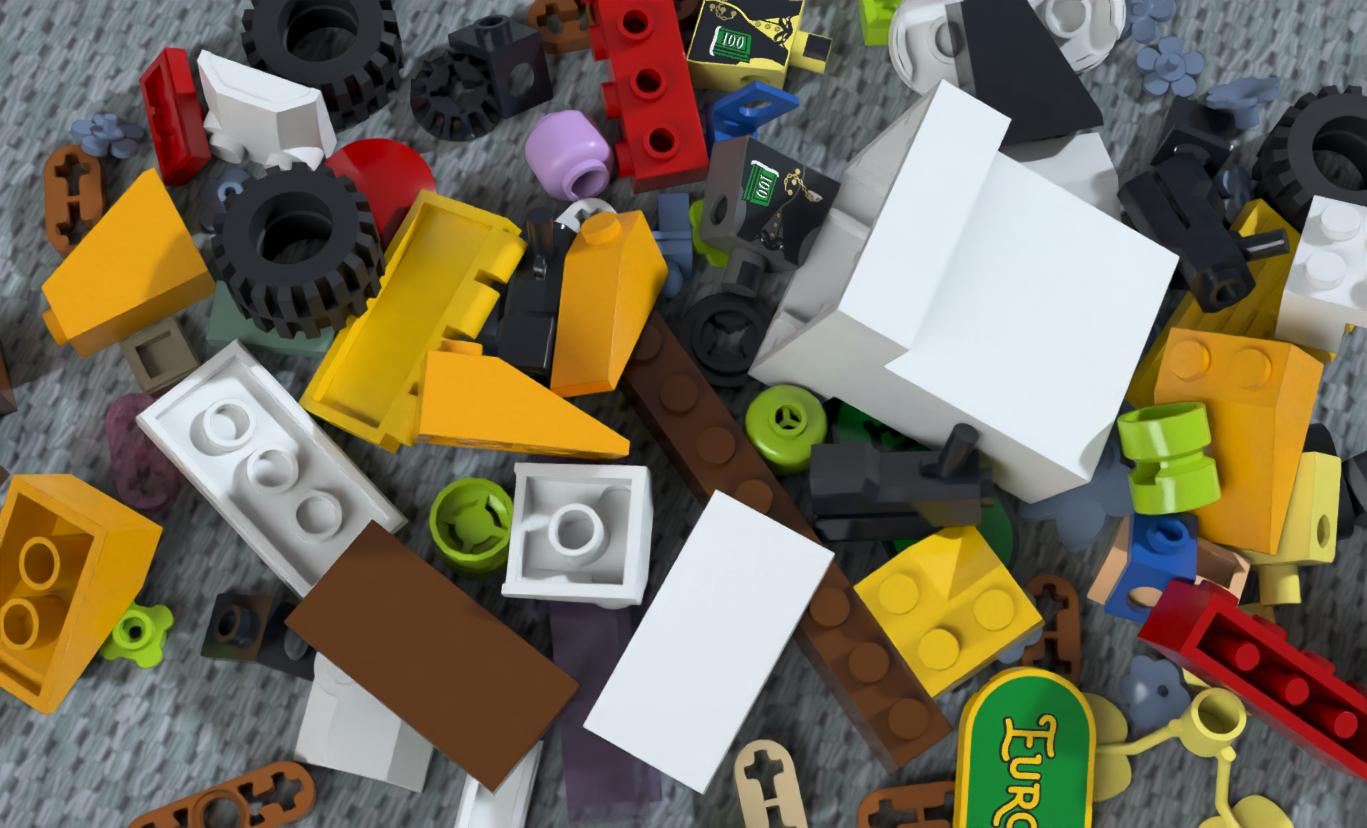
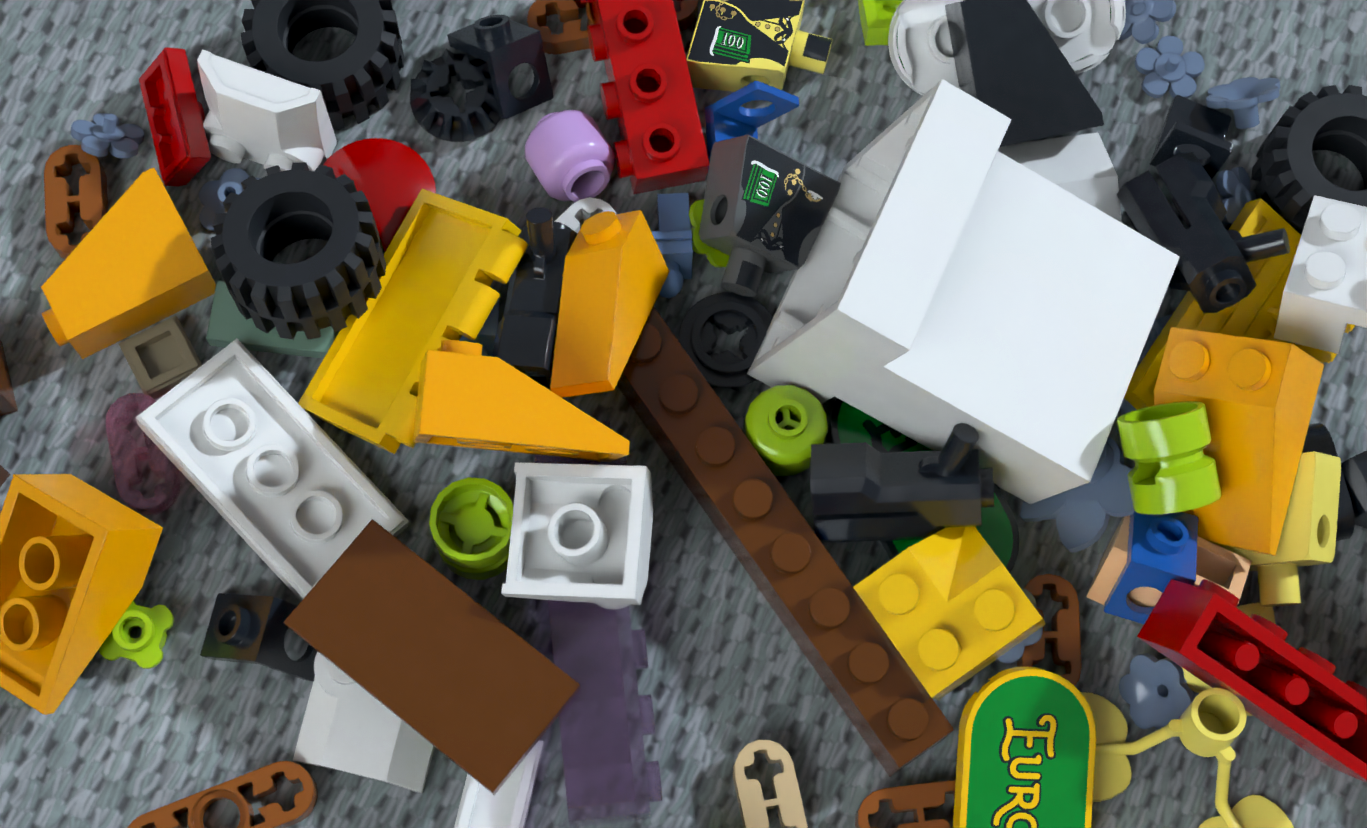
(709, 641): white tile -> none

